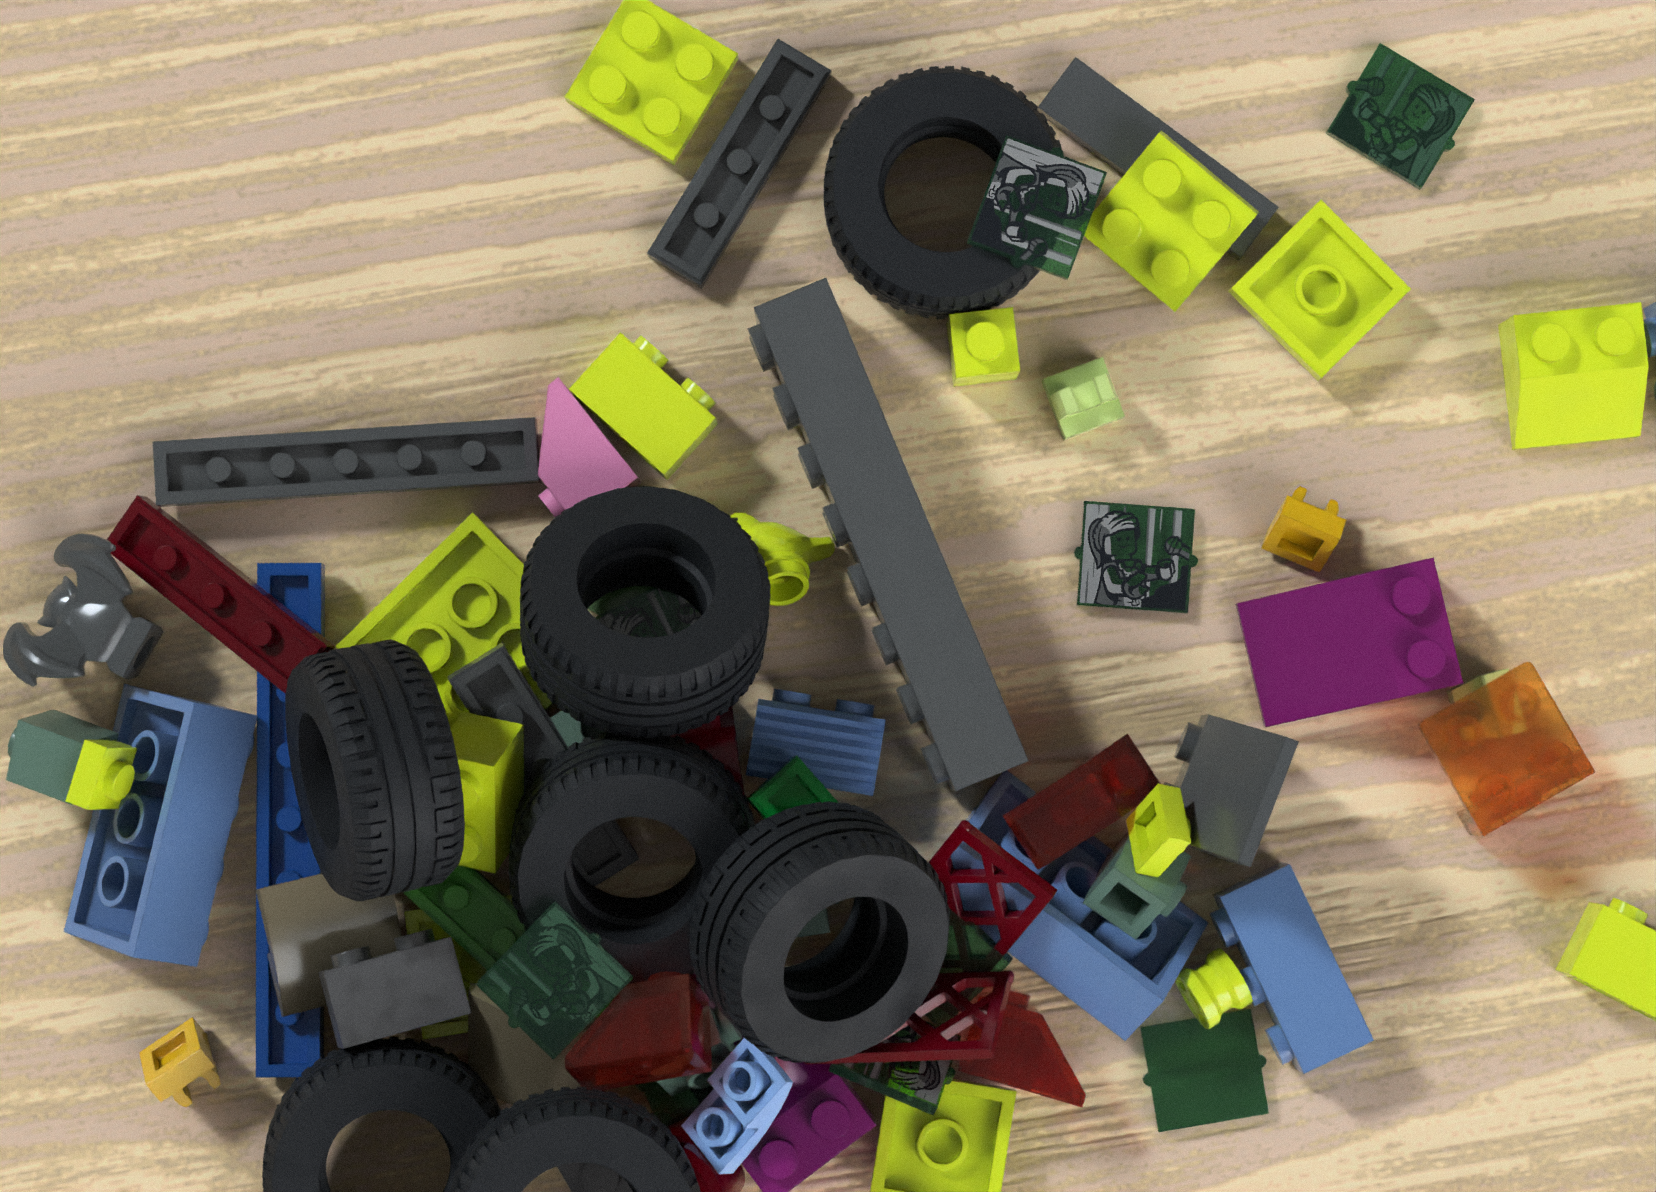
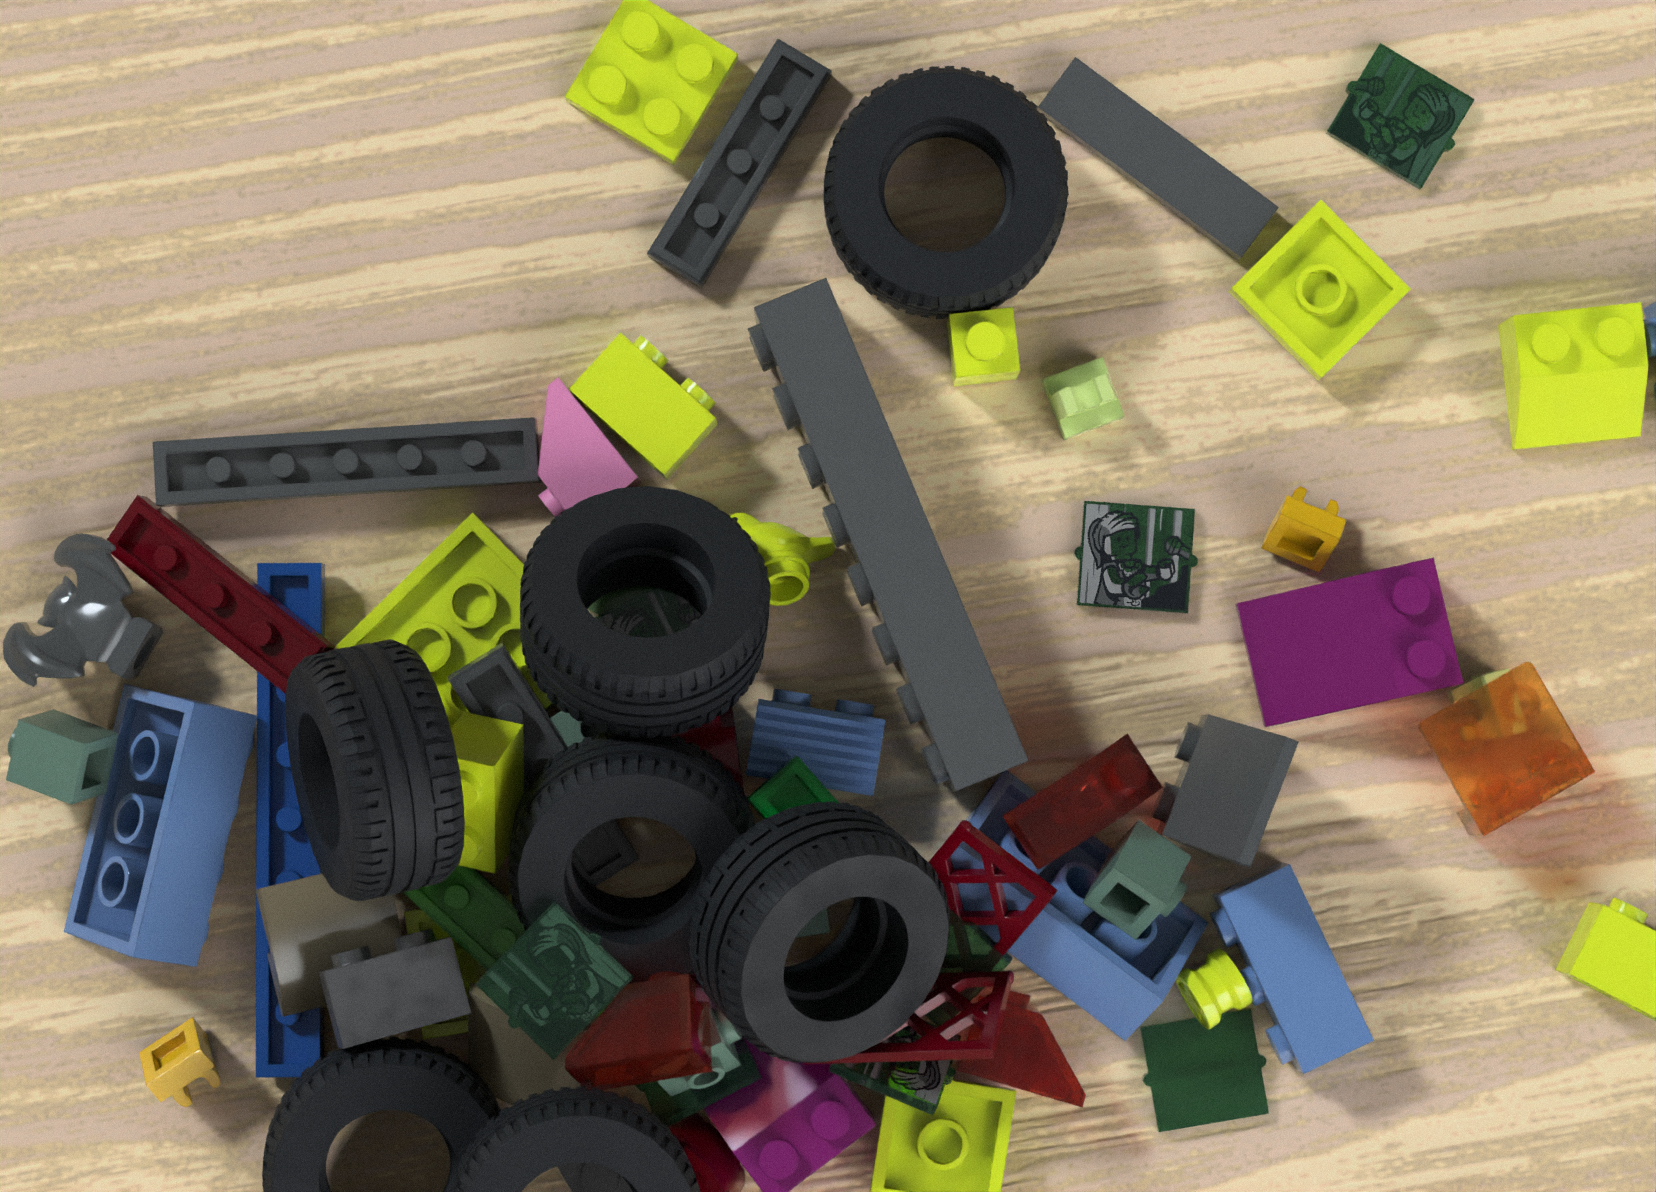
(102, 775): neon yellow plate -> none
(740, 1107): light blue slope -> none
(1036, 207): piece -> none
(1158, 830): neon yellow plate -> none
(1168, 221): neon yellow plate -> none

